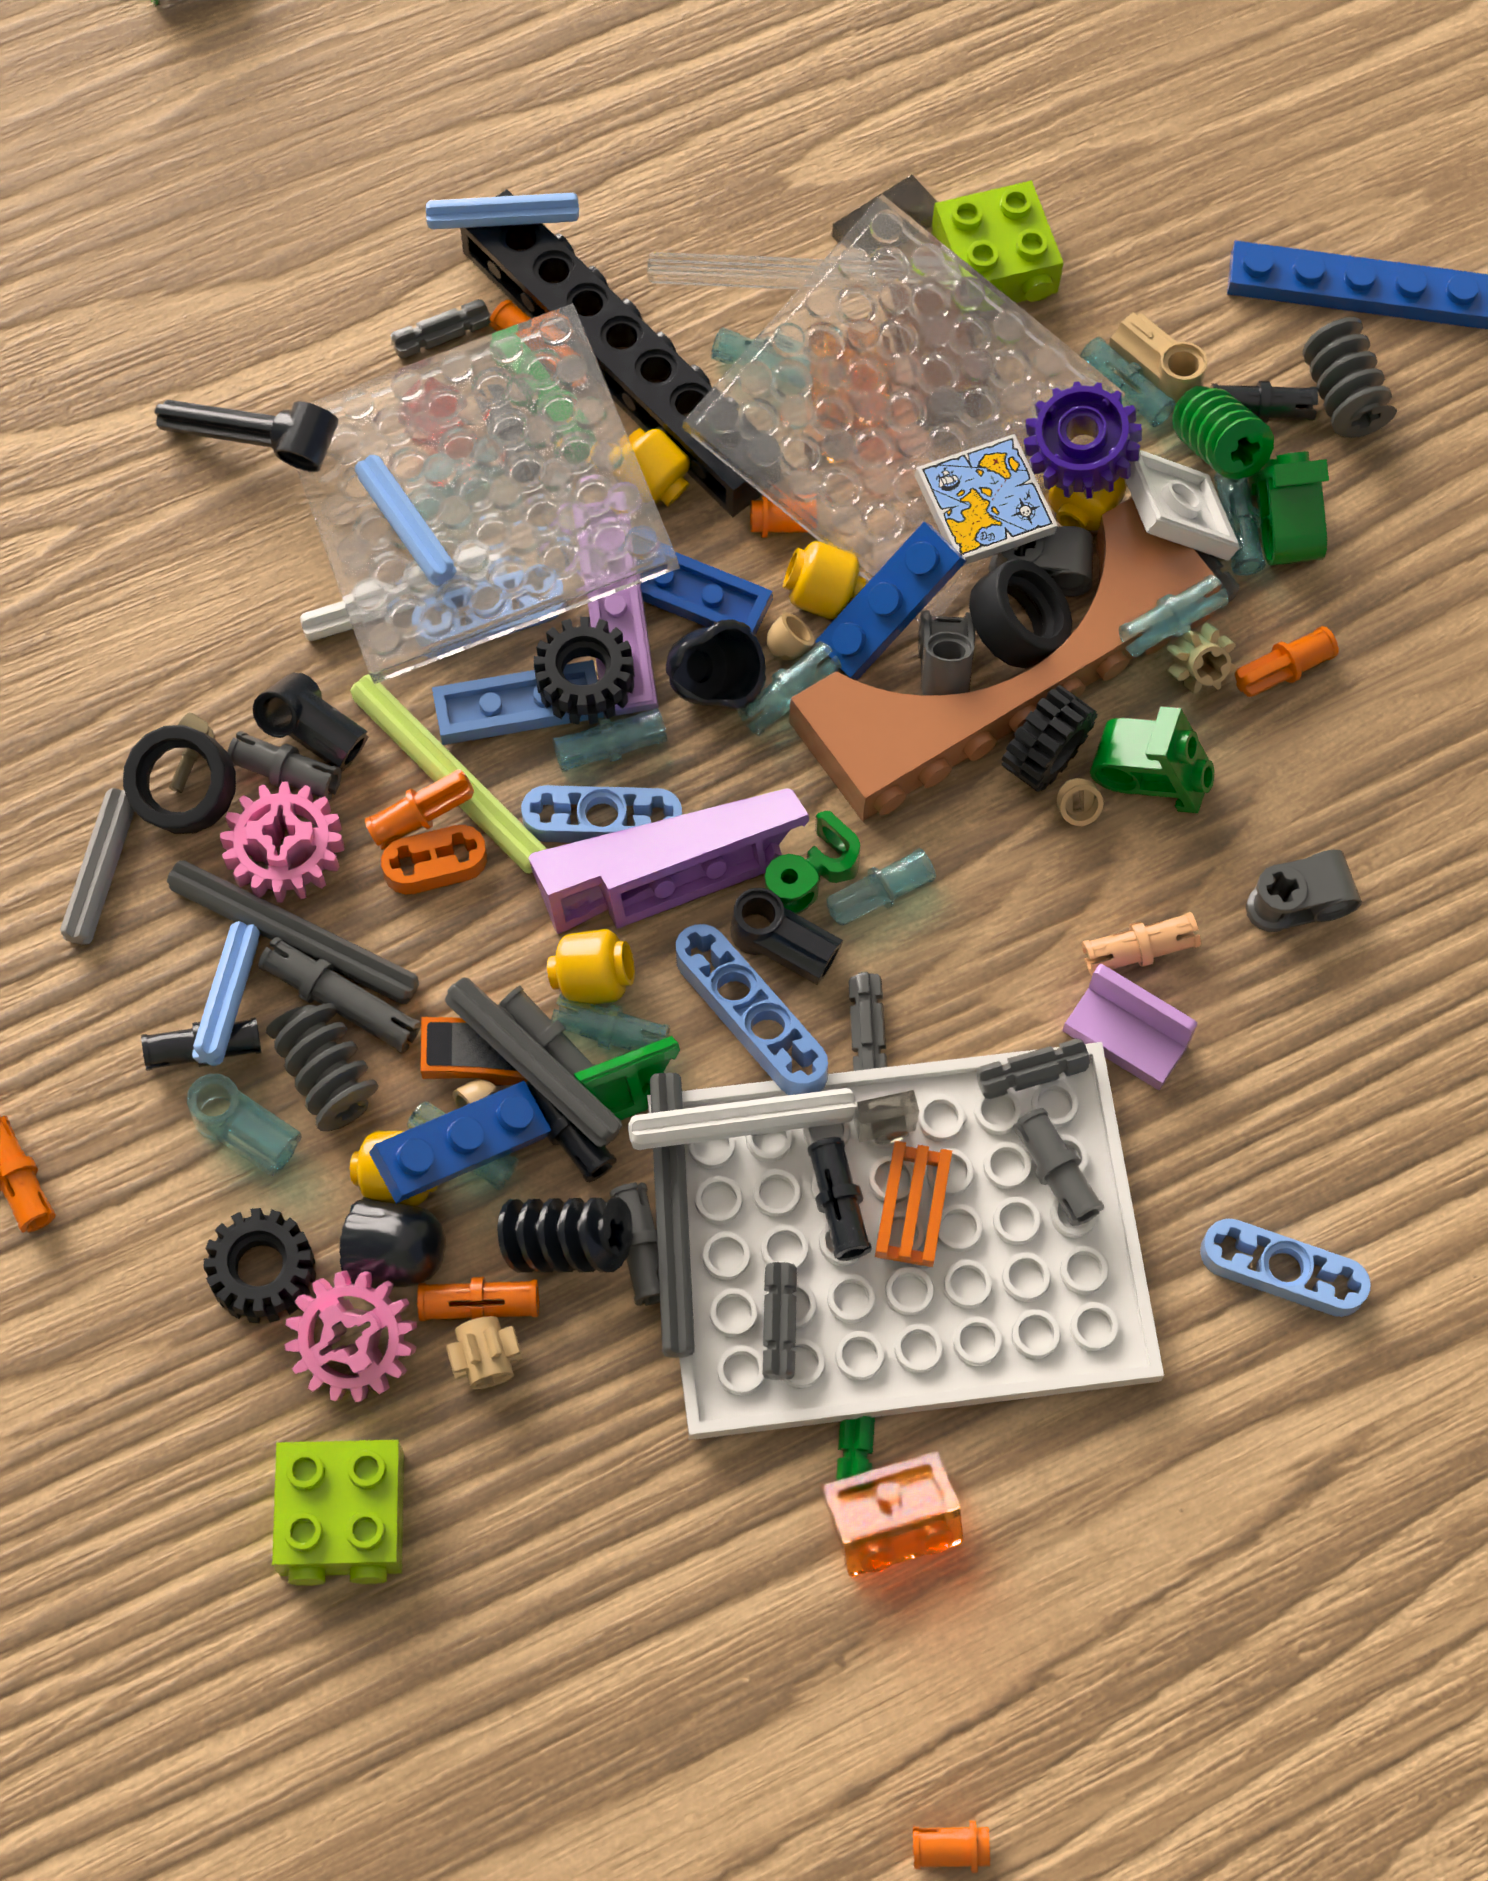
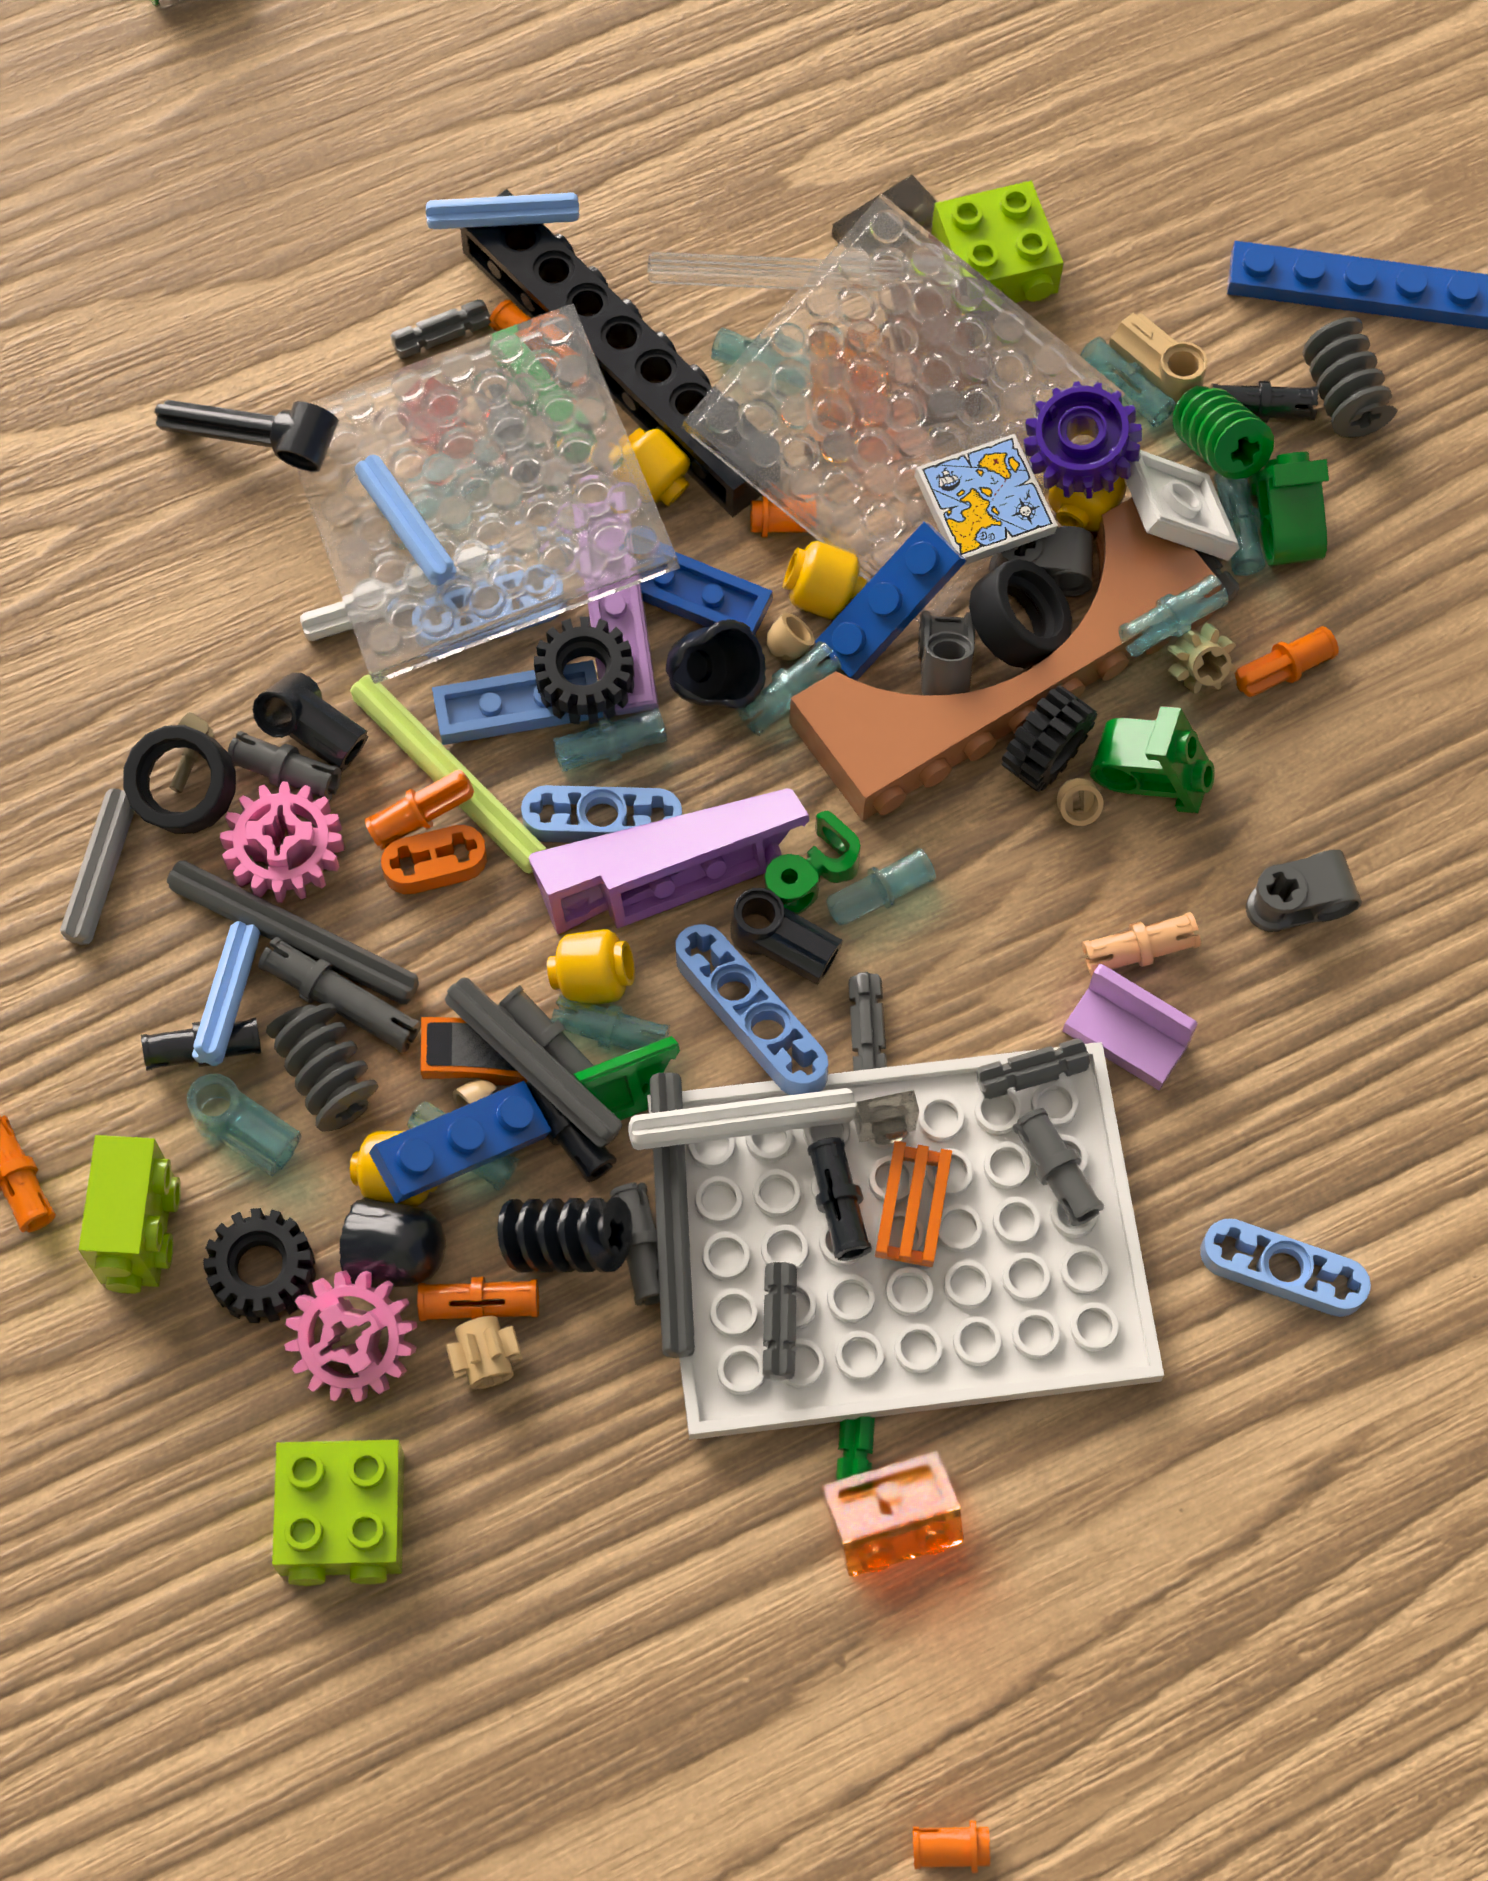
(128, 1213): none -> lime brick

